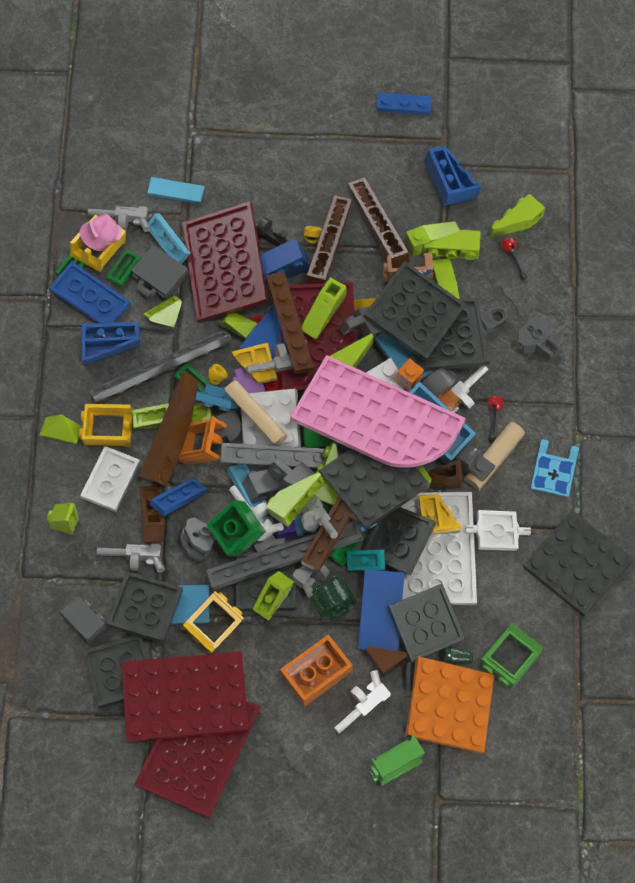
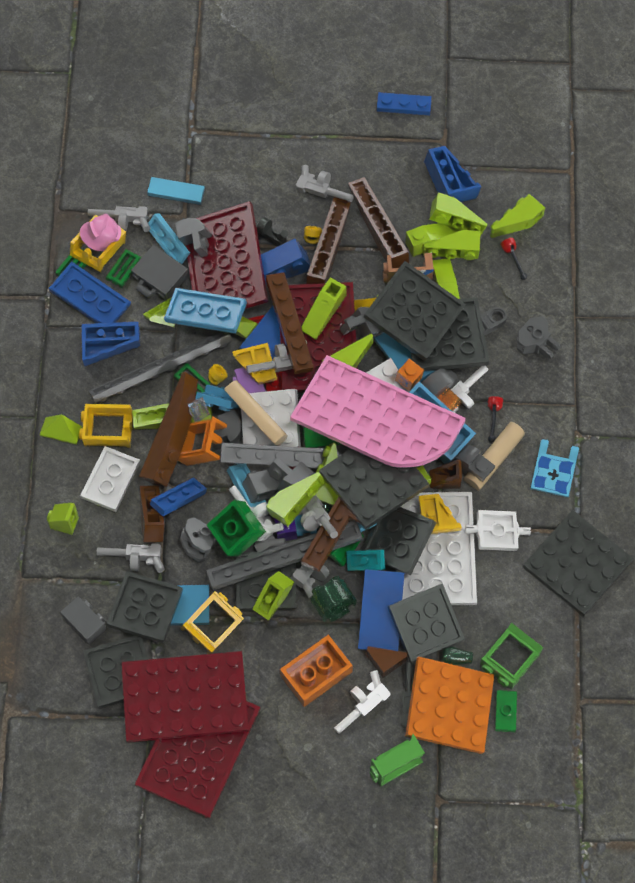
(194, 231): none -> brick
(198, 409): none -> clear plate
(205, 310): none -> dark azure tile
(319, 187): none -> light grey piece
(453, 213): none -> lime slope
(506, 711): none -> green plate

